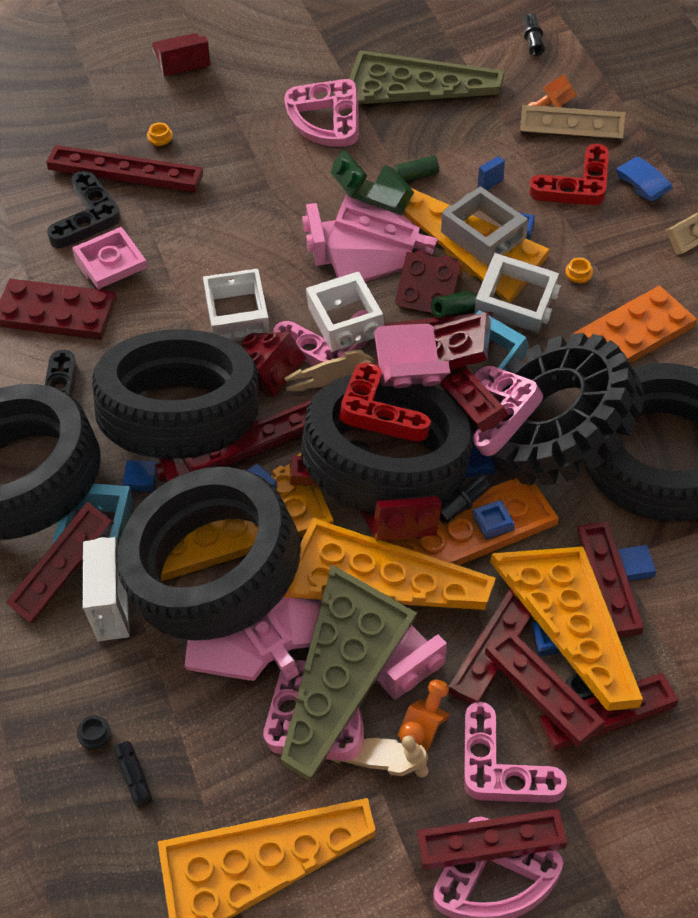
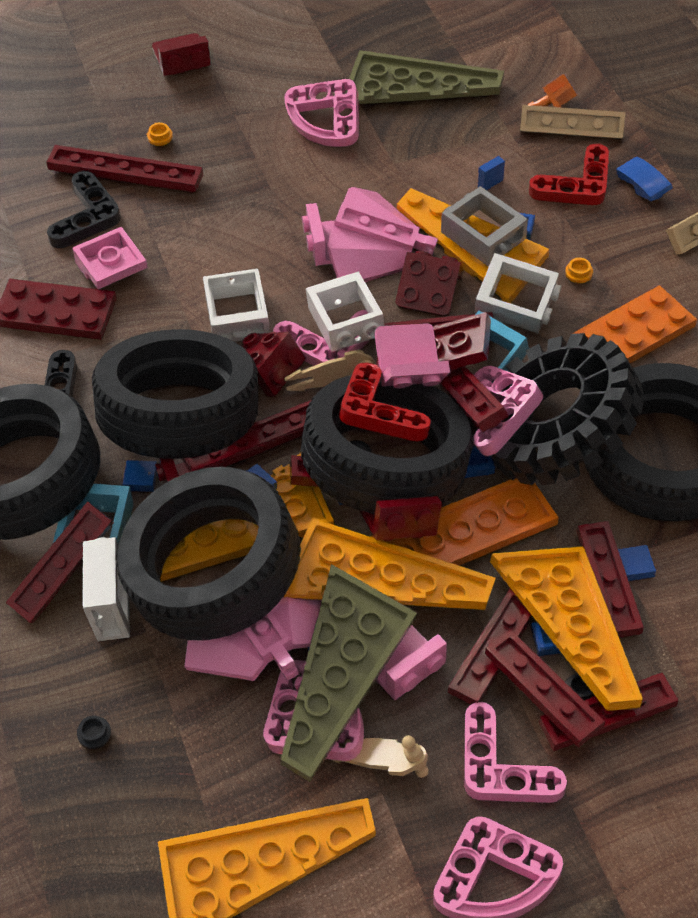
(133, 773): black axle -> none
(387, 192): dark green panel -> none
(418, 168): dark green cylinder -> none
(424, 716): orange piece -> none
(453, 304): dark green cylinder -> none
(463, 498): black axle -> none
(491, 839): dark red plate -> none
(493, 519): blue tile -> none
(533, 35): black axle -> none

